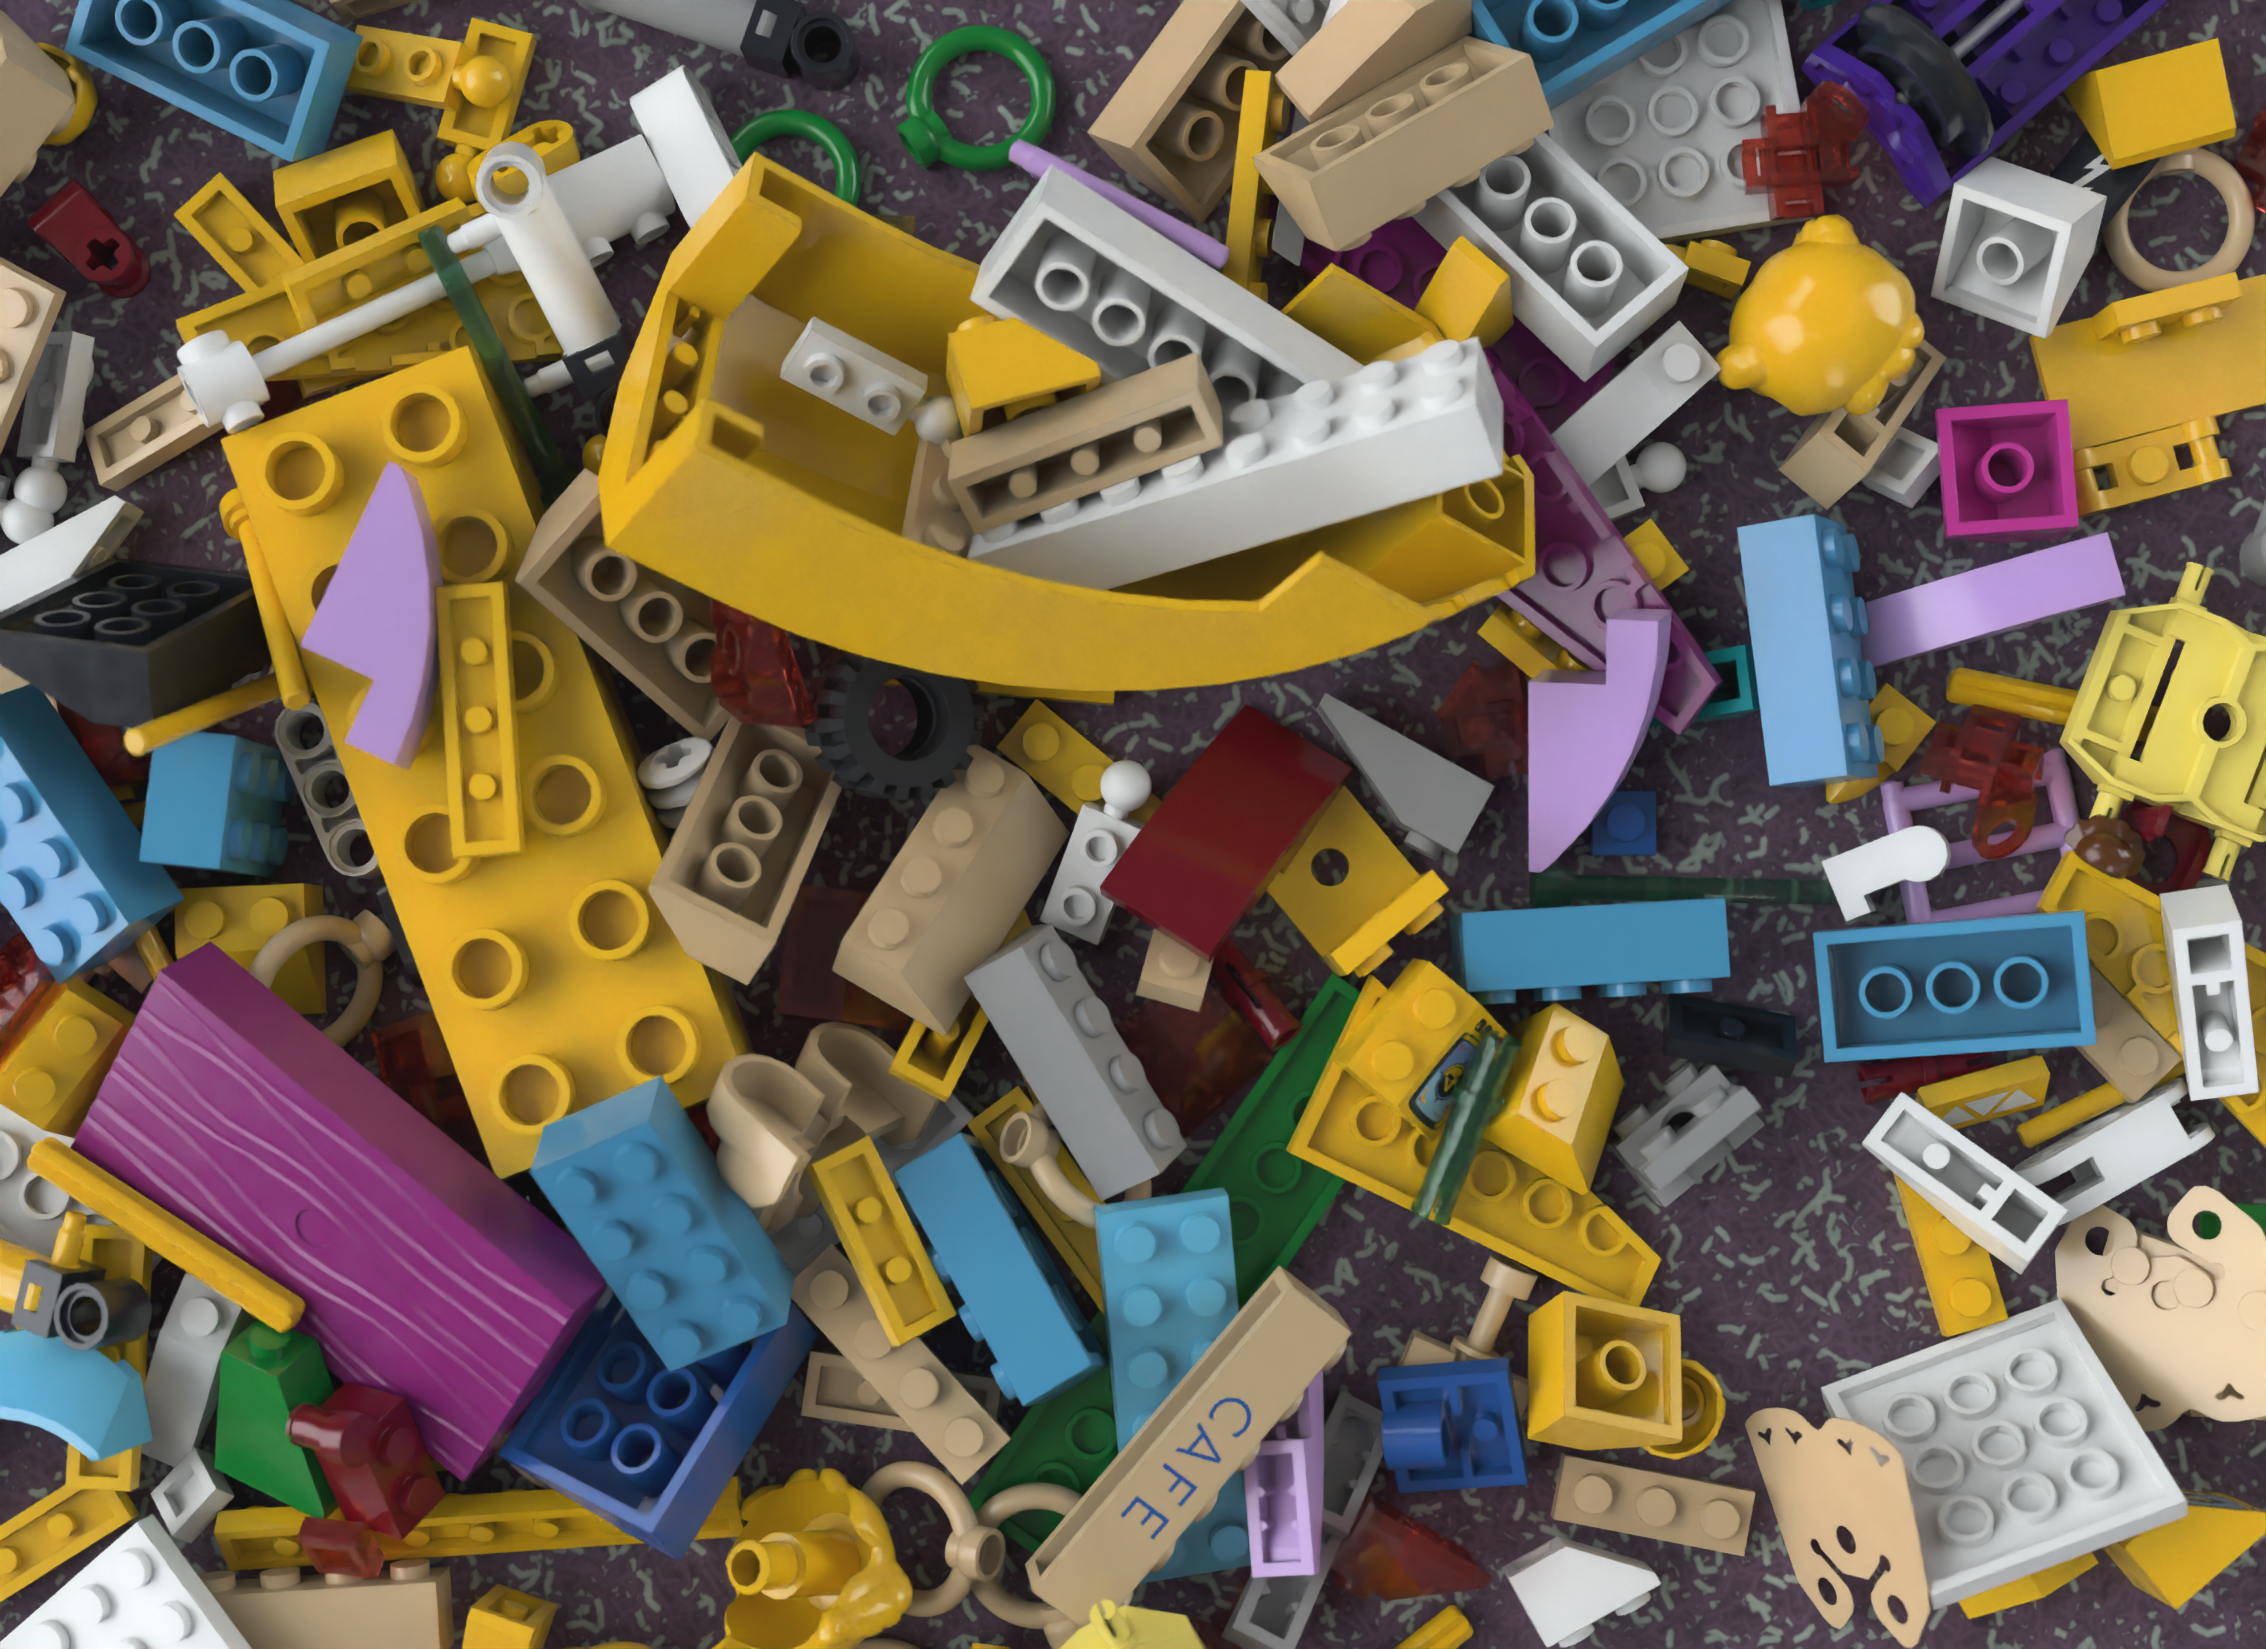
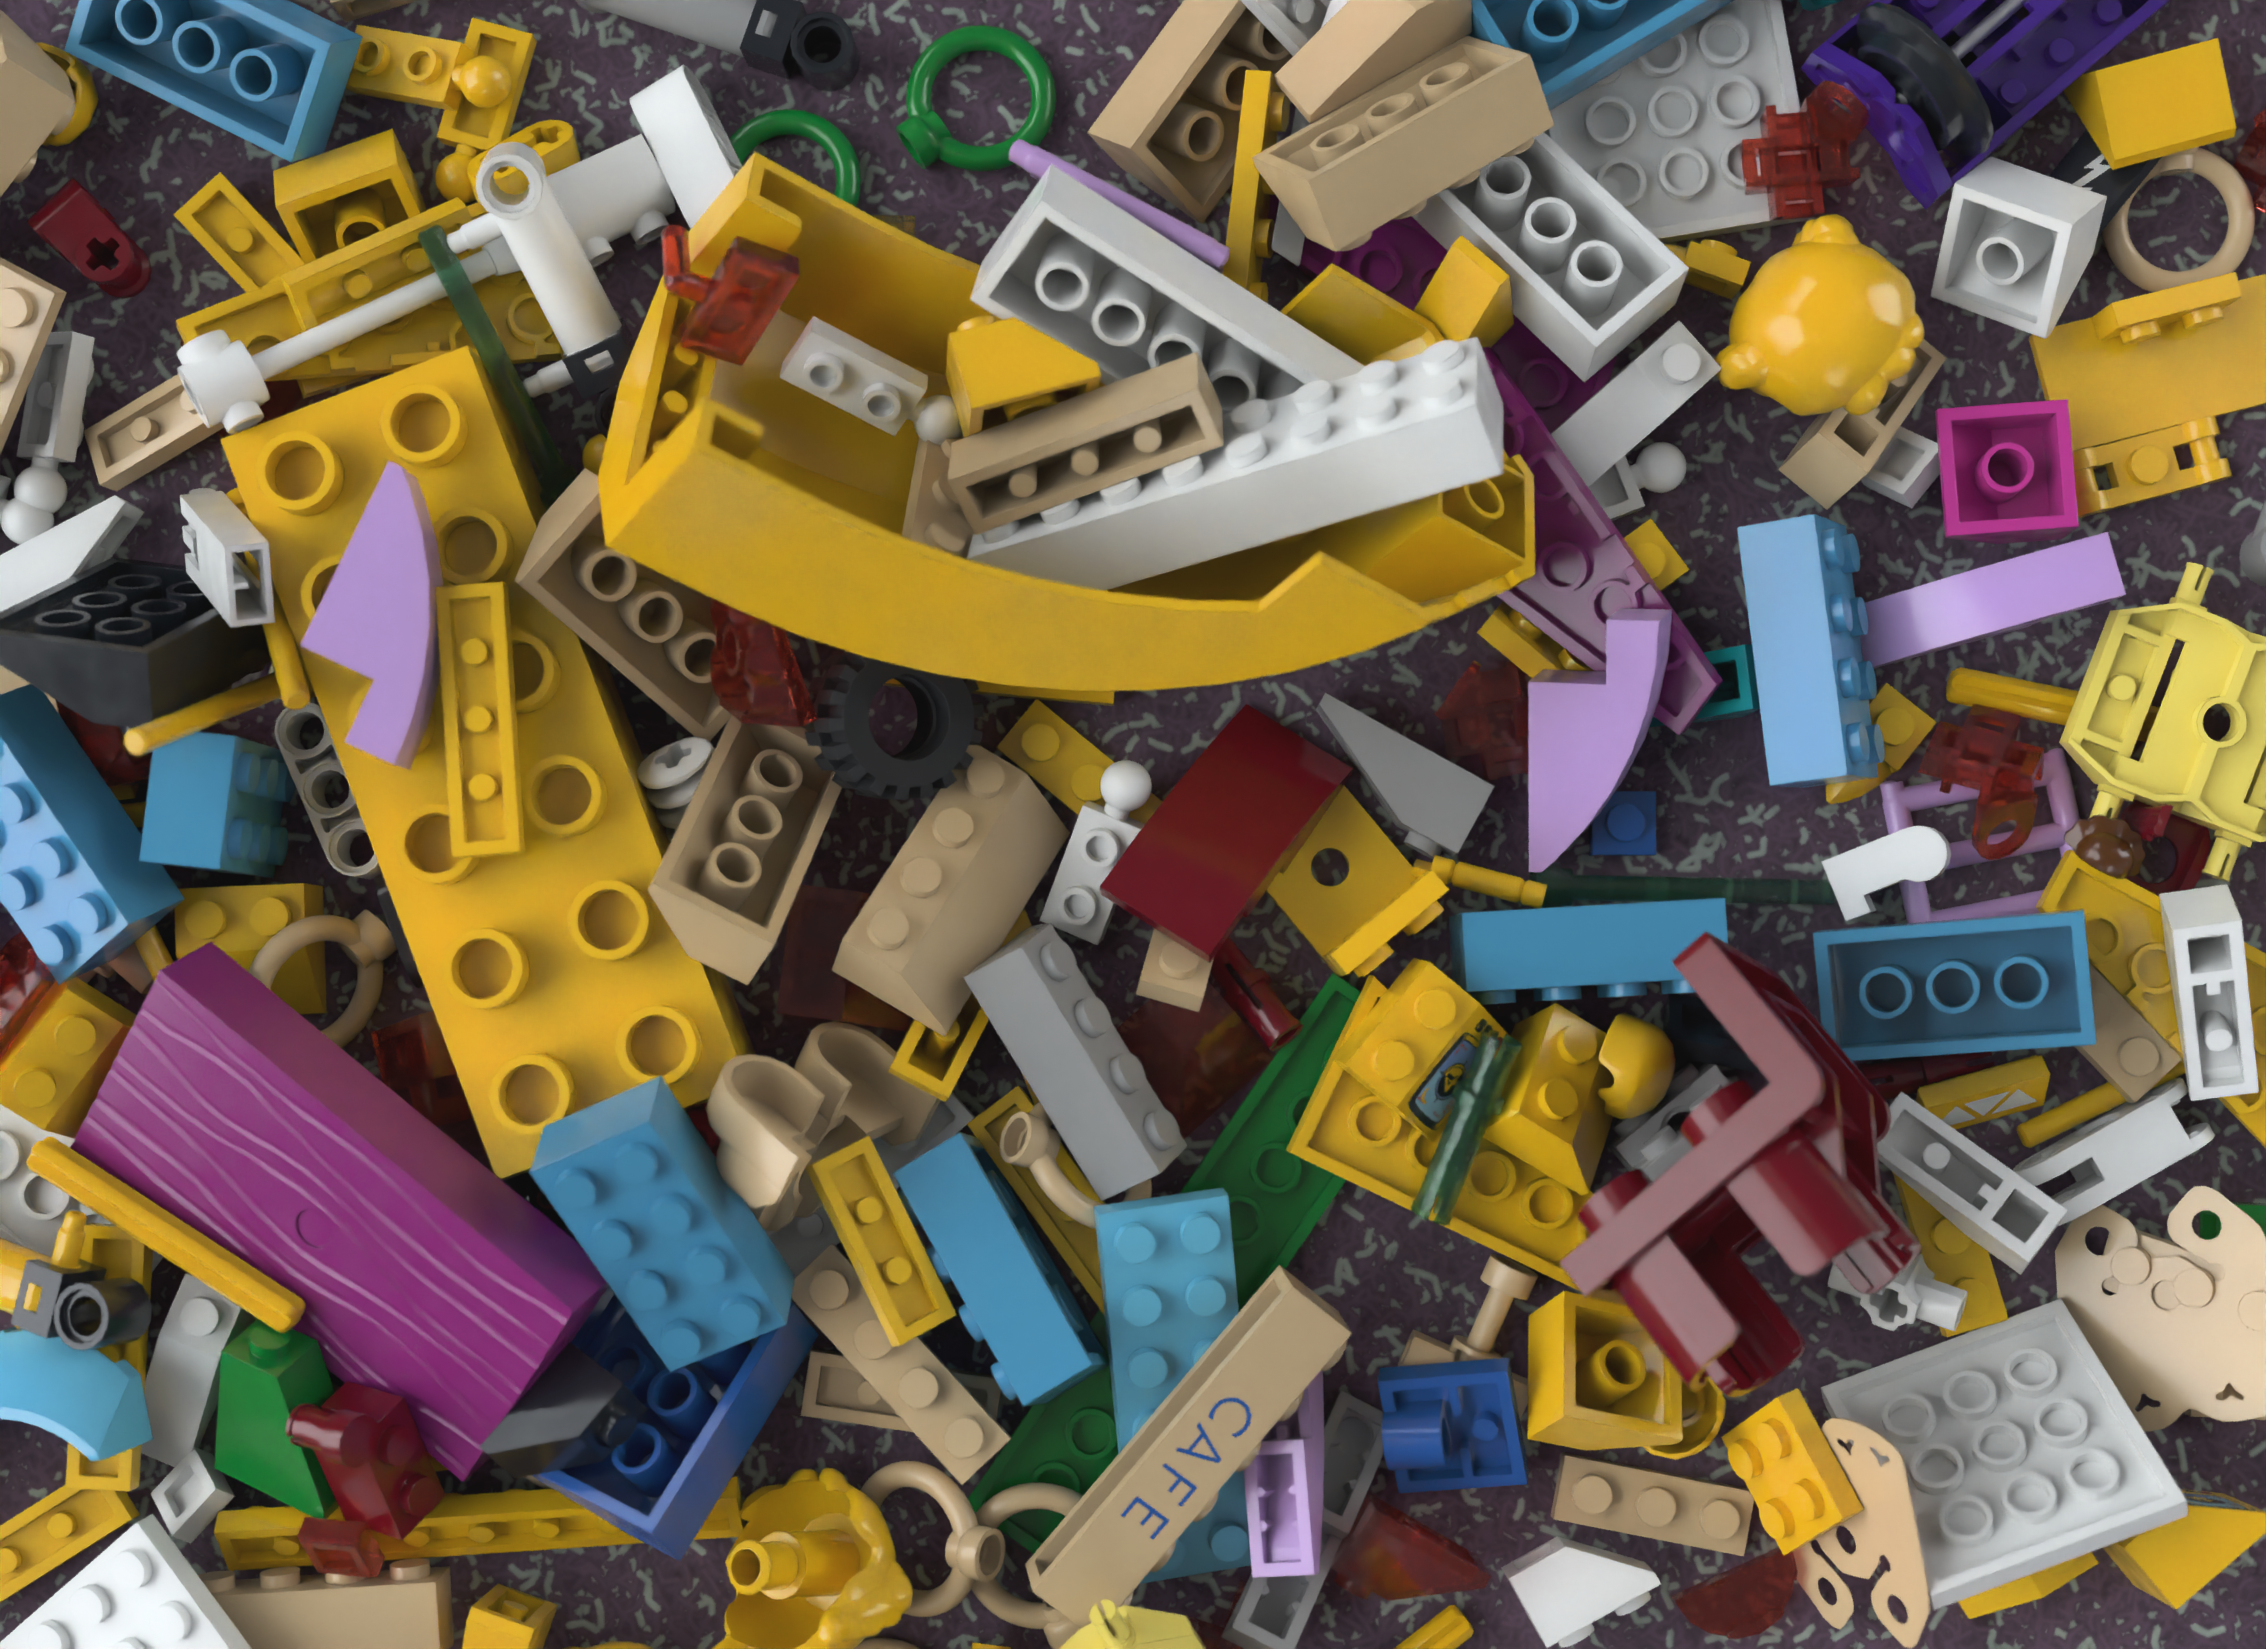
(213, 536): none -> white hinge
(565, 1419): none -> black slope
(733, 303): none -> clear red plate
(1484, 881): none -> yellow wheel
(1641, 1066): none -> yellow hair
(1742, 1598): none -> clear red plate
(1761, 1165): none -> dark red piece
(1791, 1472): none -> yellow plate
(1908, 1297): none -> white axle

